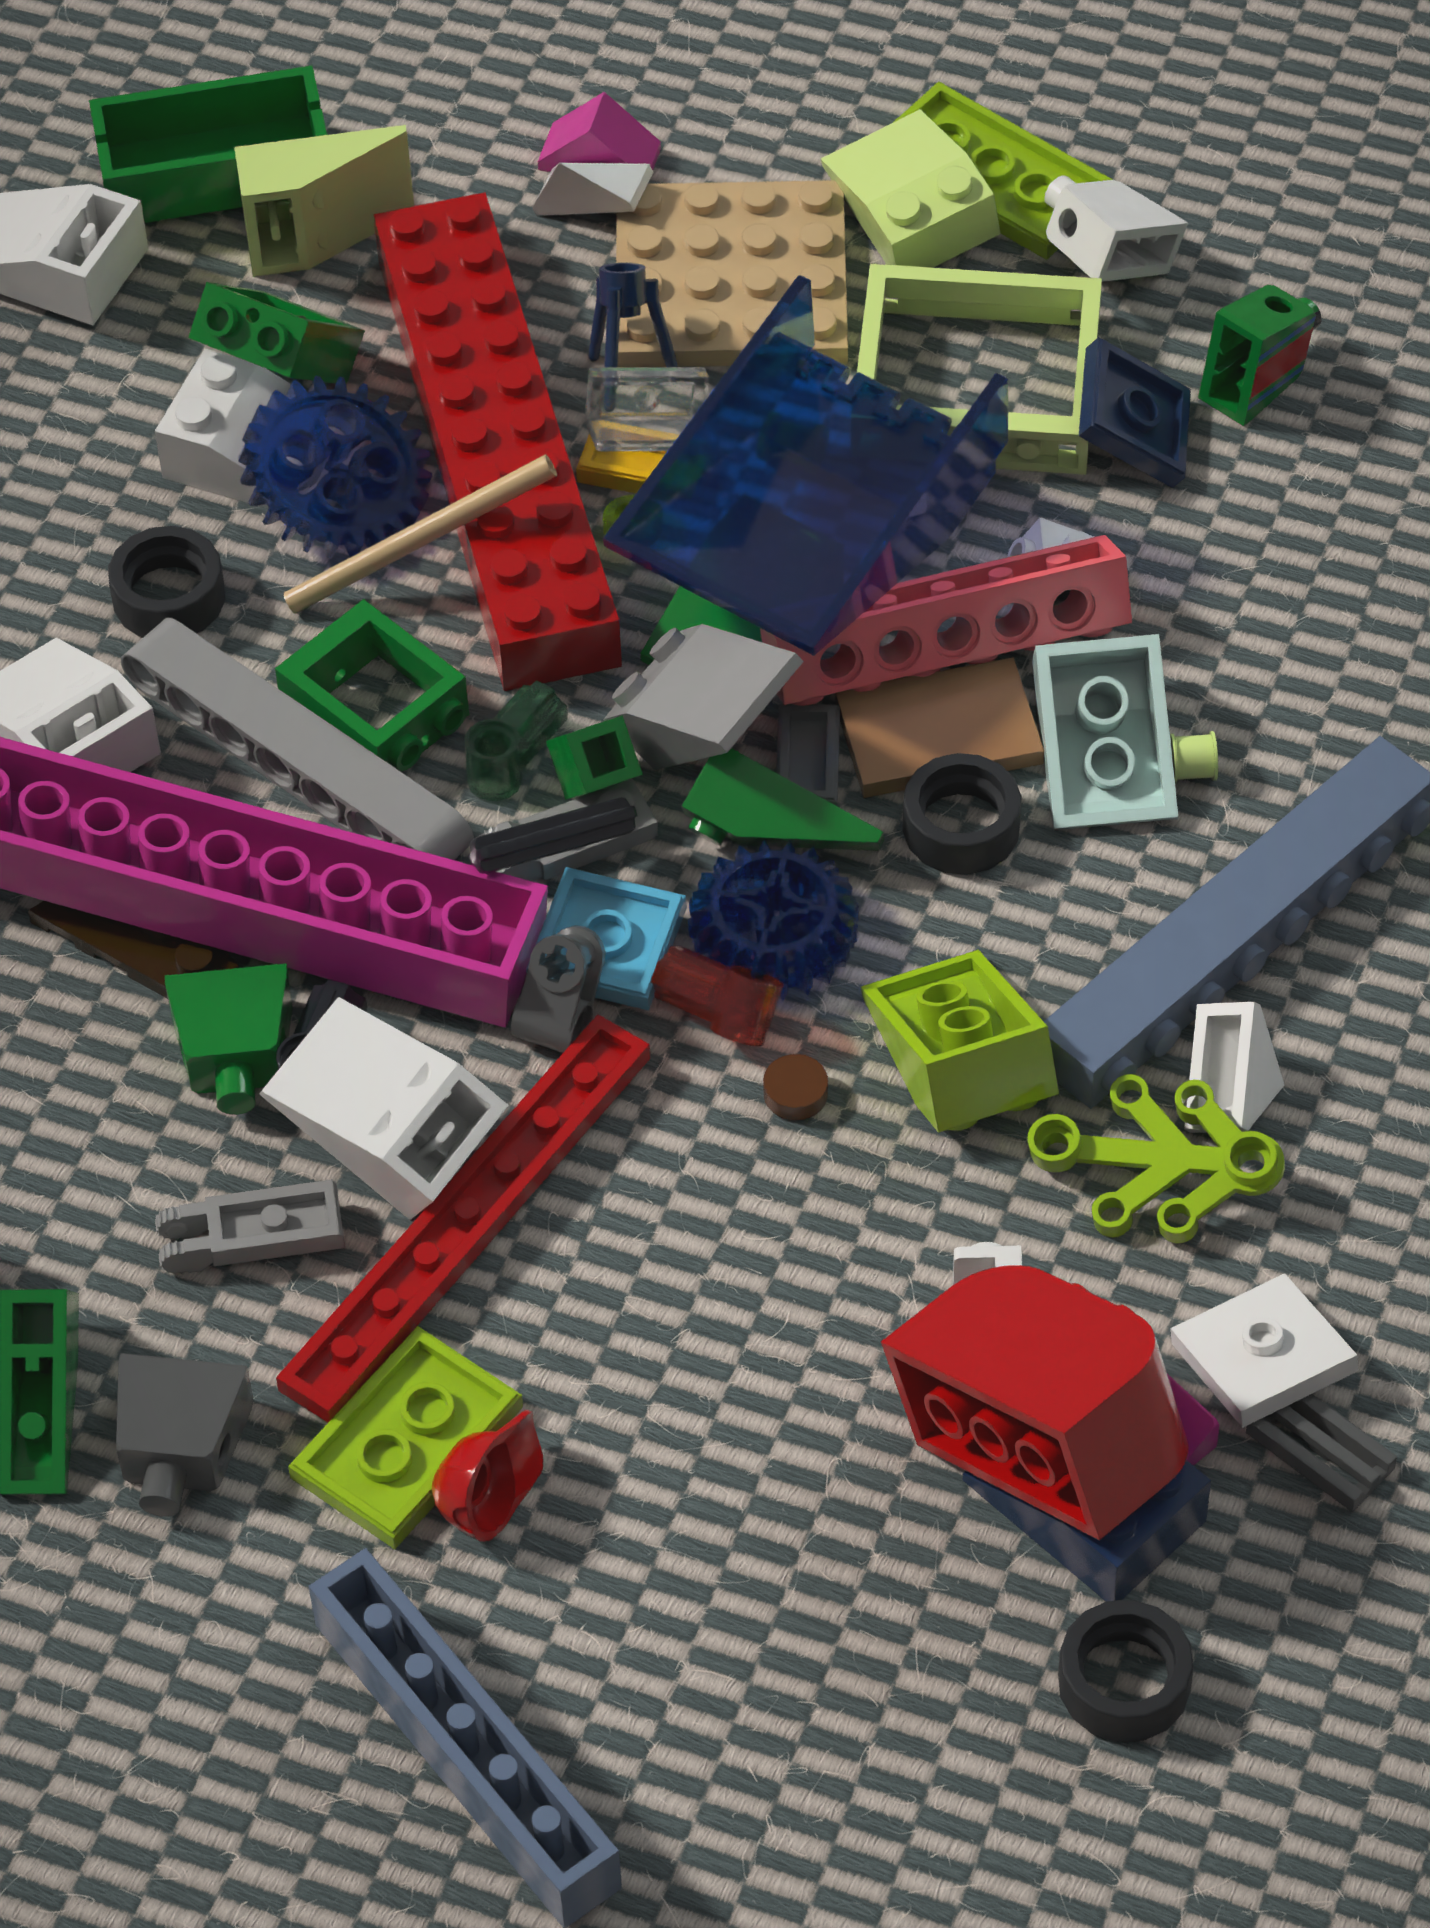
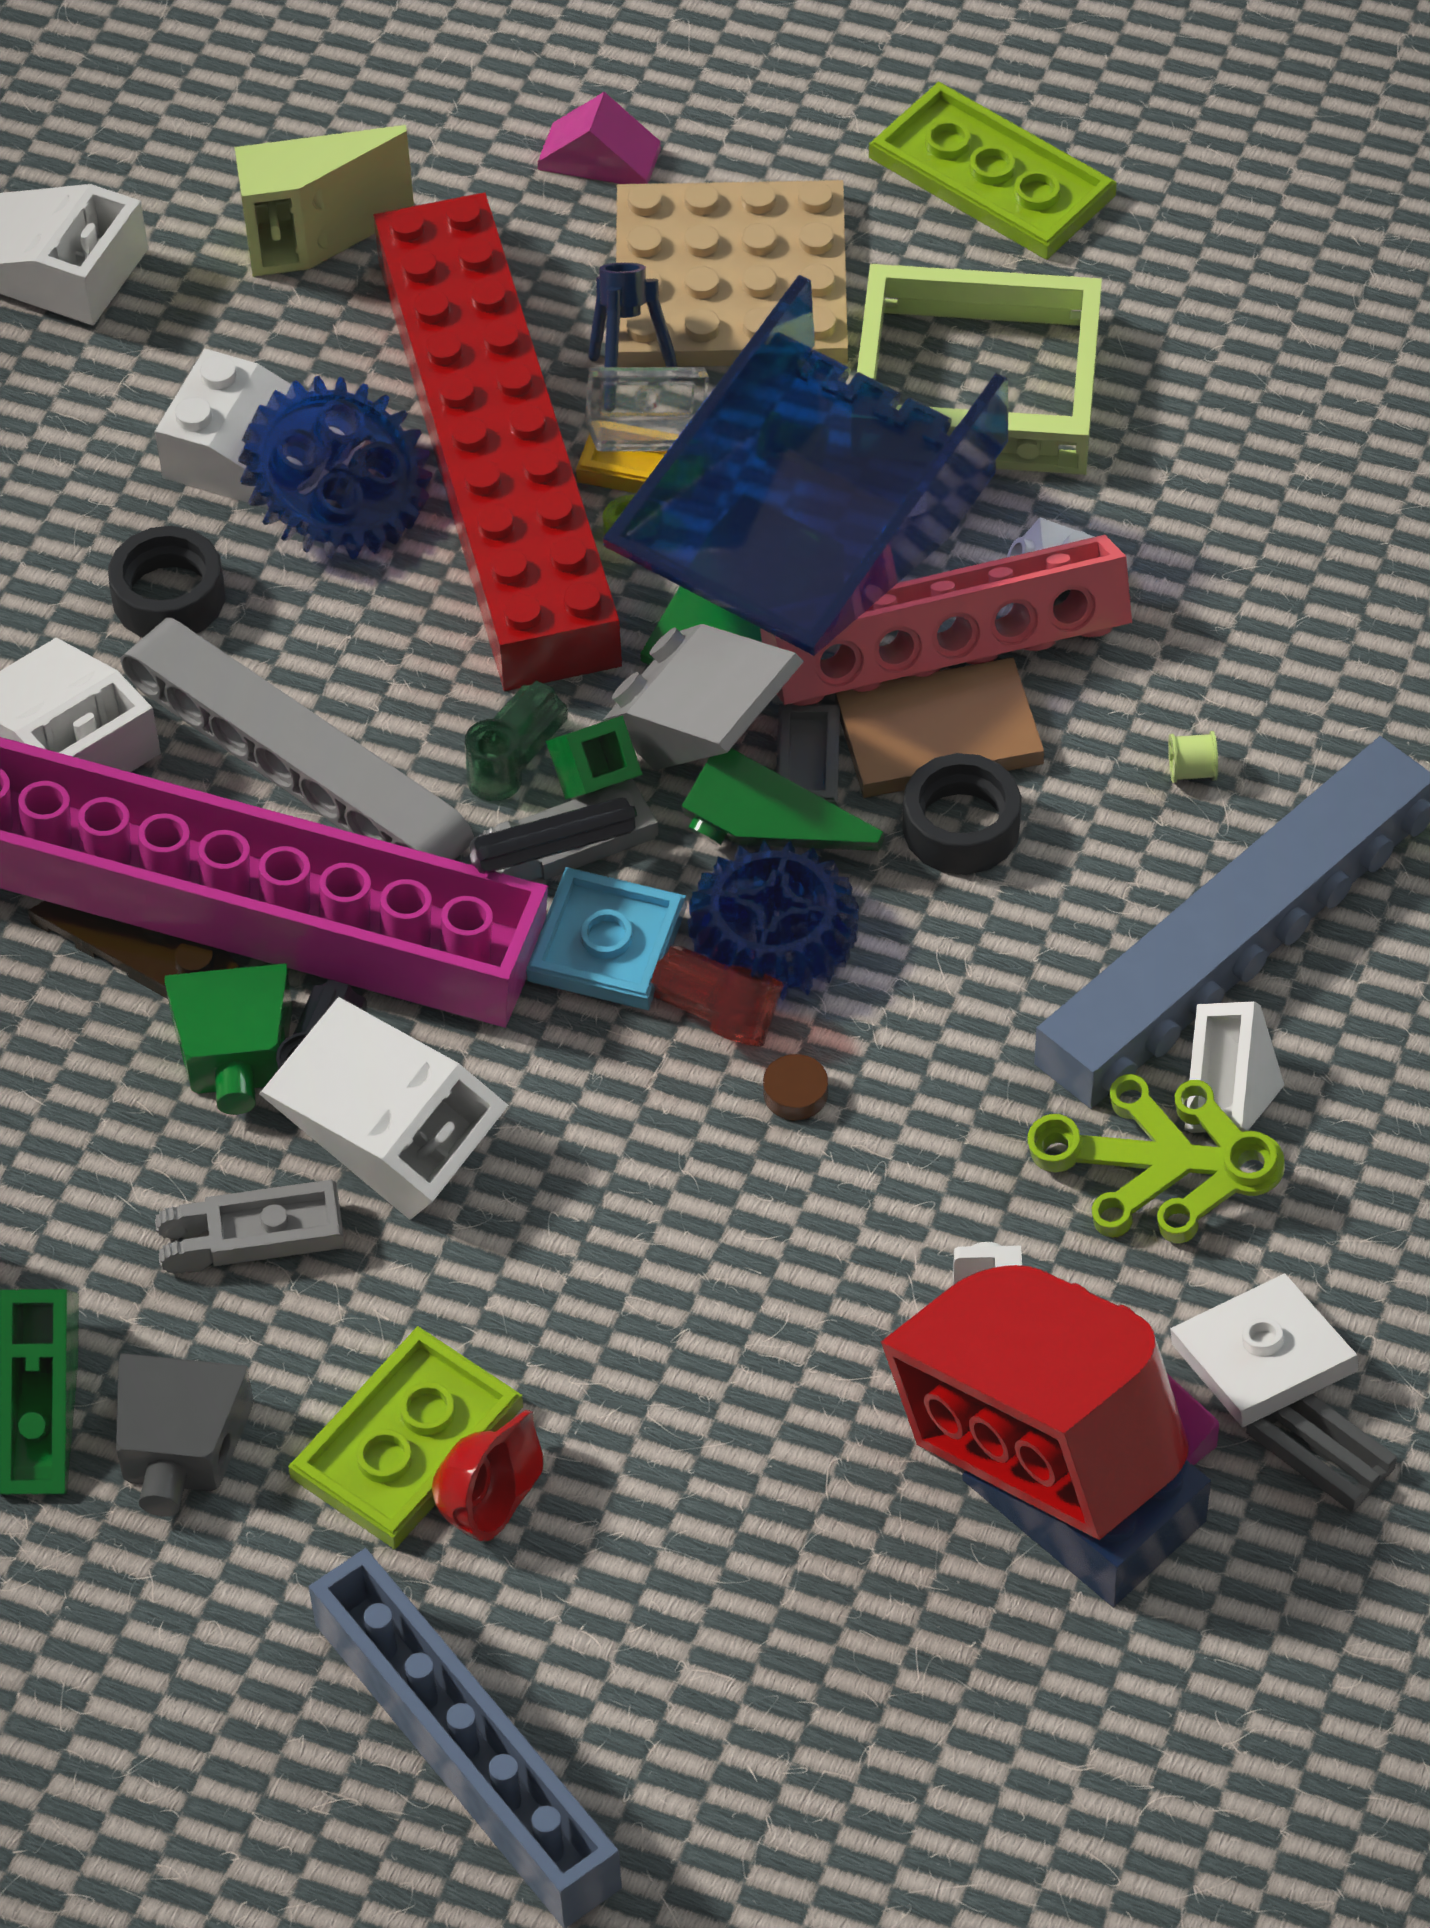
(179, 141): green piece -> none
(275, 333): green window -> none
(348, 647): green window -> none
(420, 534): tan piece -> none
(463, 1218): red plate -> none
(558, 1000): dark grey piece -> none
(592, 188): white slope -> none
(915, 193): yellowish green slope -> none
(963, 1041): lime slope -> none
(1105, 731): light aqua slope -> none
(1112, 229): white torso -> none
(1122, 1622): black tyre -> none
(1135, 412): dark blue plate -> none
(1256, 351): green torso -> none

